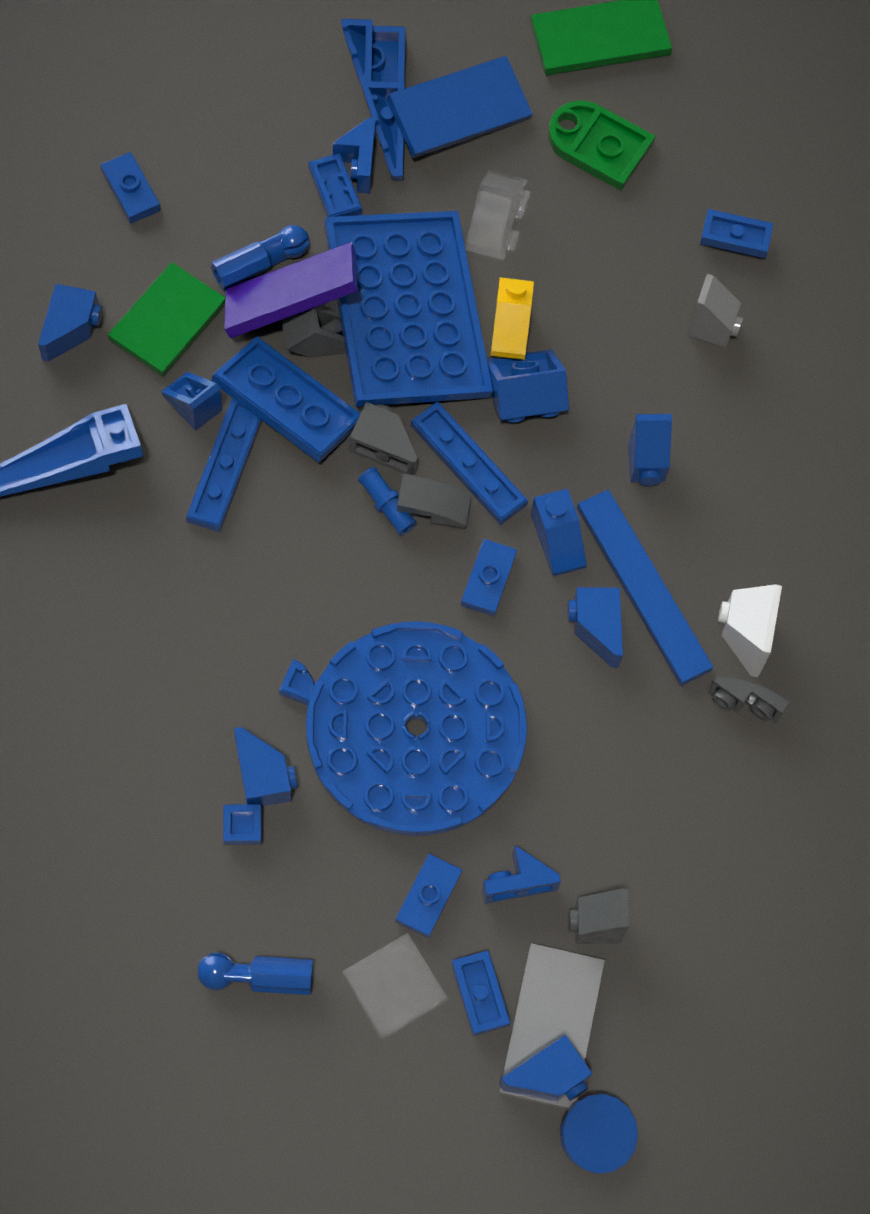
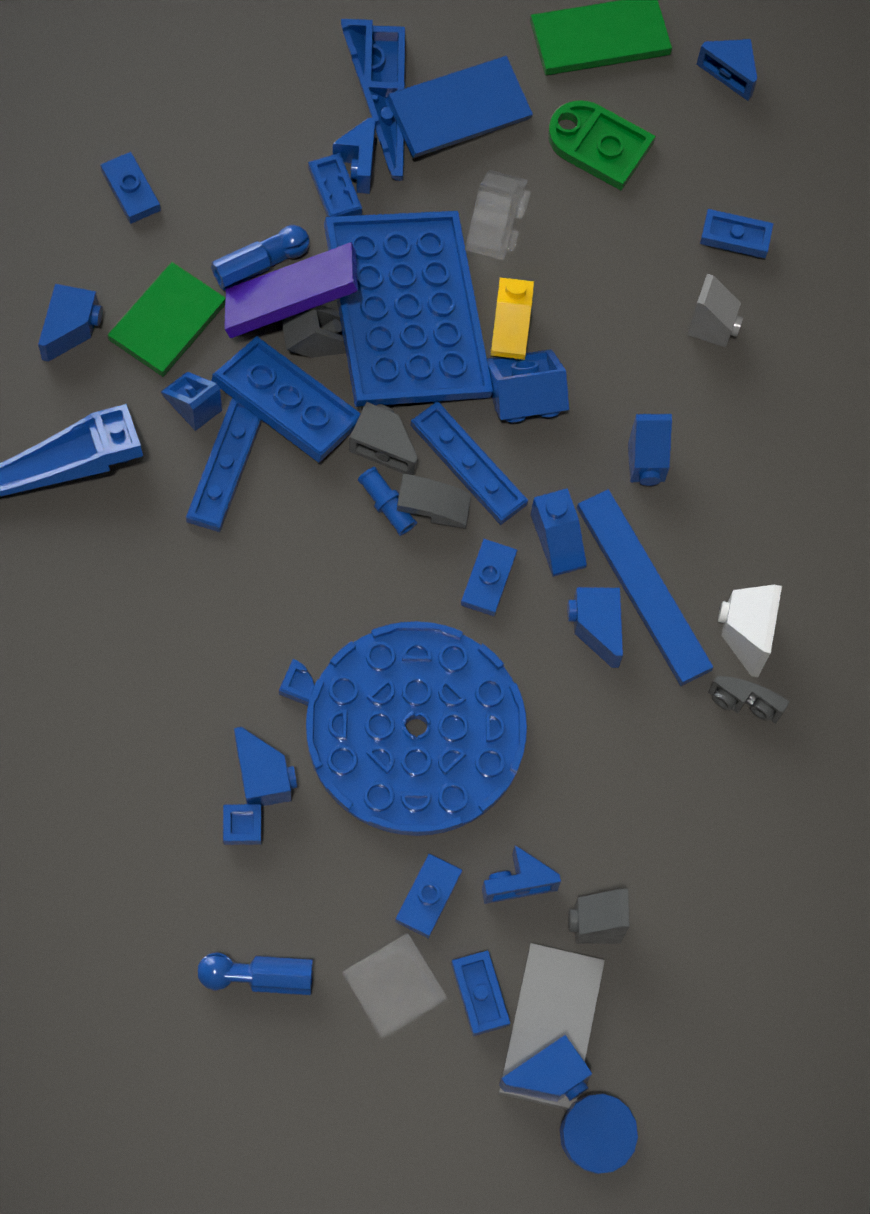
(731, 64): none -> blue slope

